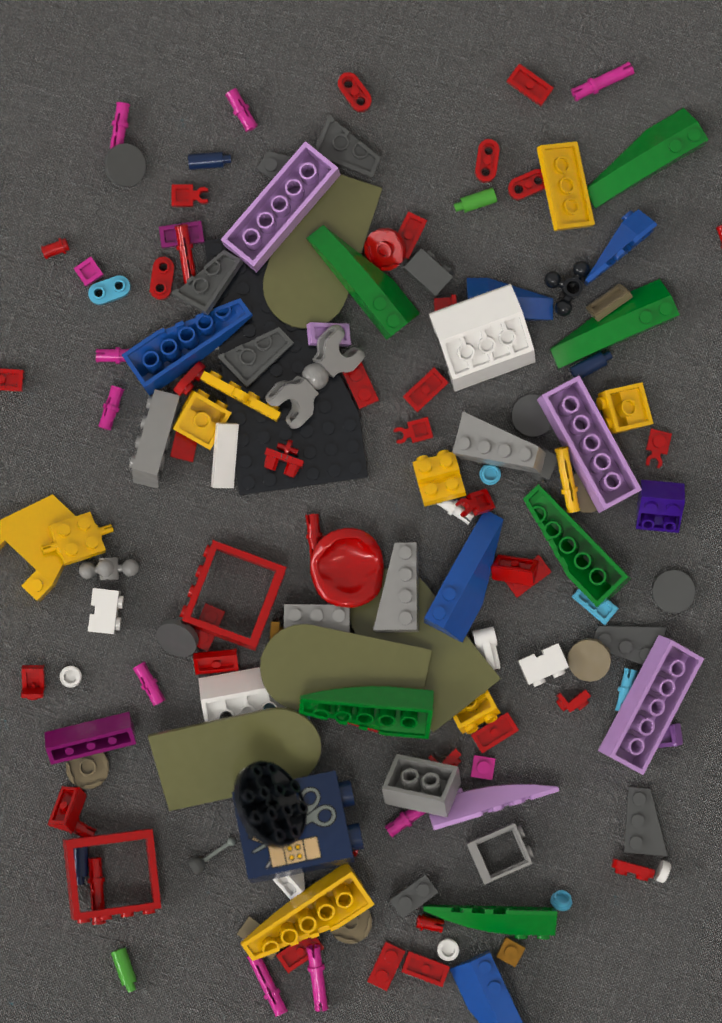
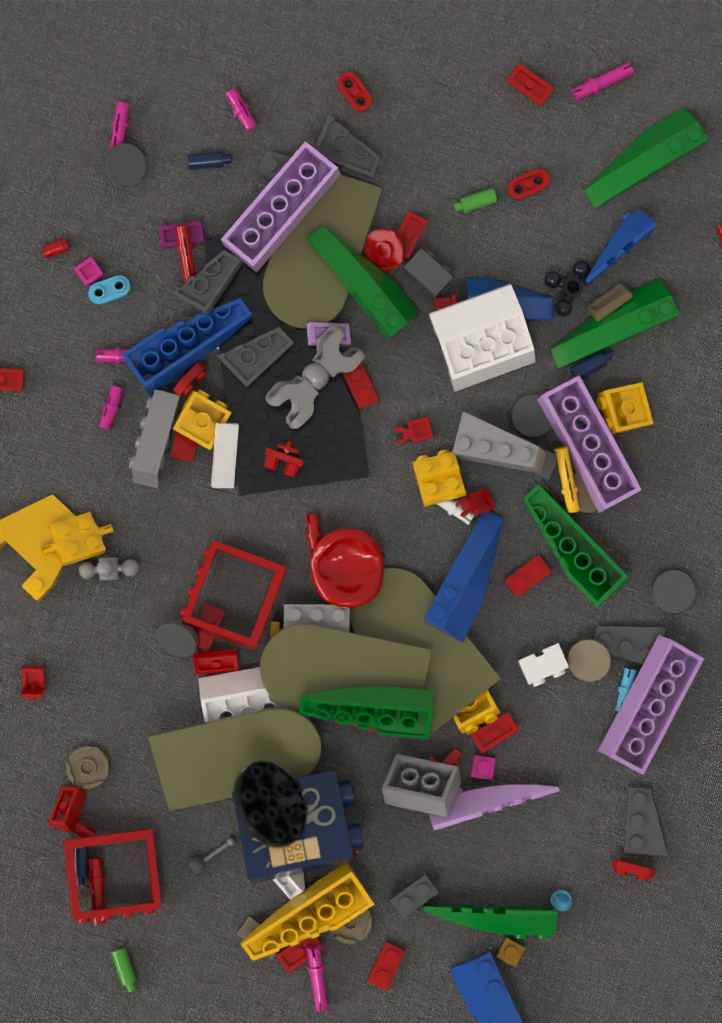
(70, 676): white tile -> none
(90, 738): magenta brick -> none
(106, 611): white brick -> none
(149, 684): dark pink pin -> none
(162, 278): red plate -> none
(184, 194): red plate -> none
(233, 390): yellow hinge -> none
(268, 986): dark pink pin -> none
(400, 595): light grey wedge -> none
(401, 822): dark pink pin -> none
(425, 390): red plate -> none
(425, 968): red plate -> none
(428, 923): red pin -> none
(448, 949): white tile -> none
(478, 860): light grey window -> none
(486, 161): red plate -> none
(486, 643): white piece -> none
(490, 474): medium azure plate -> none
(514, 569): red slope -> none
(565, 186): yellow plate -> none
(578, 701): red bracket -> none
(602, 613): medium azure plate -> none
(658, 444): red plate -> none
(660, 506): dark purple slope -> none
(662, 871): white tile -> none
(672, 737): medium lavender slope -> none

